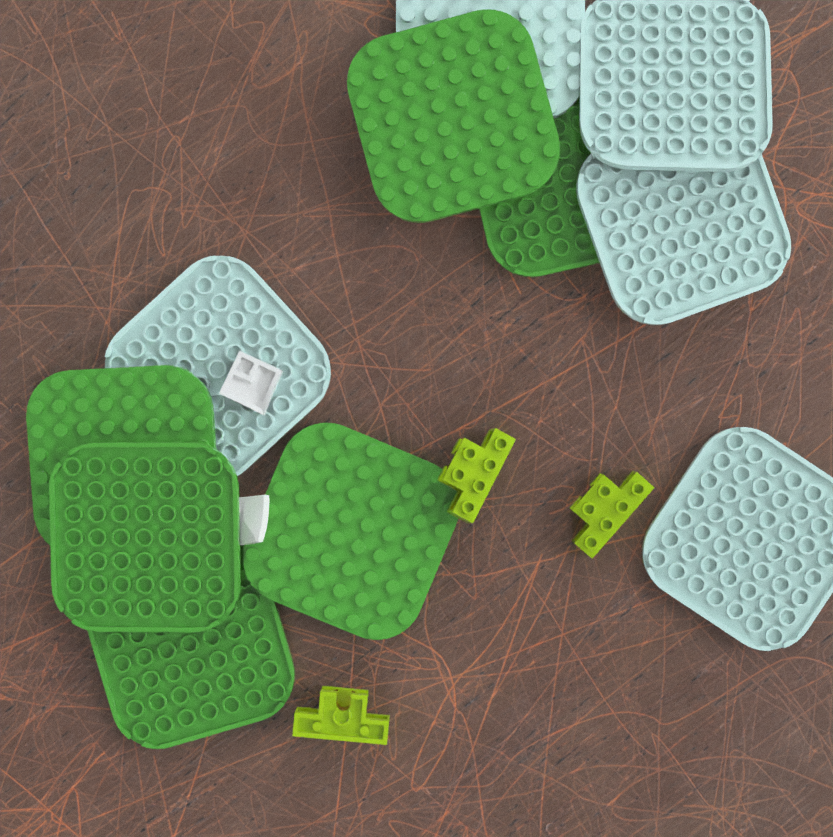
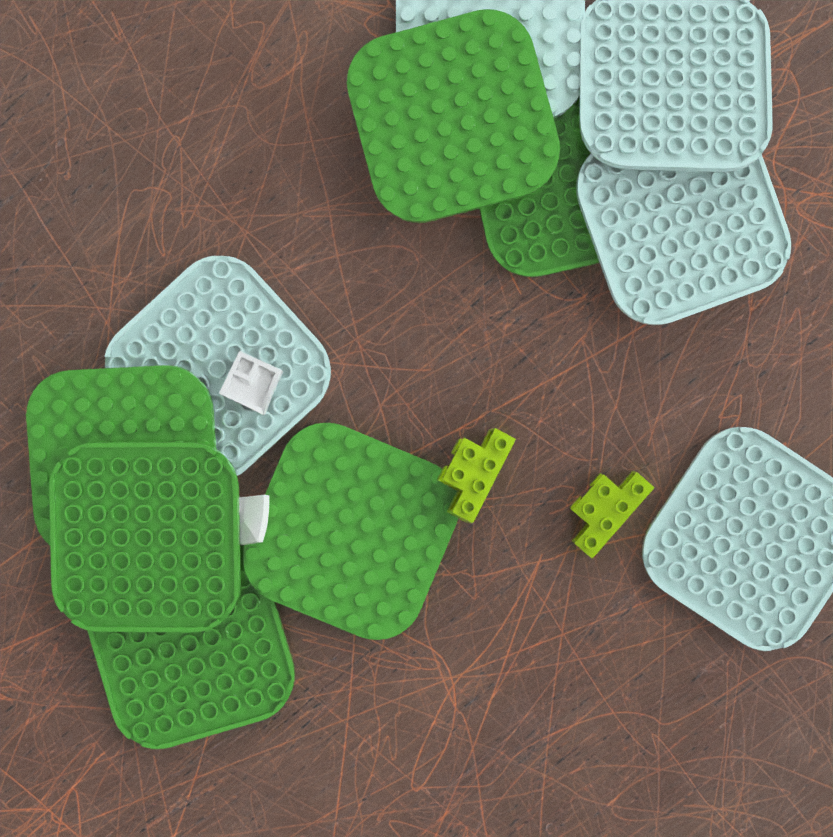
(342, 718): lime piece -> none

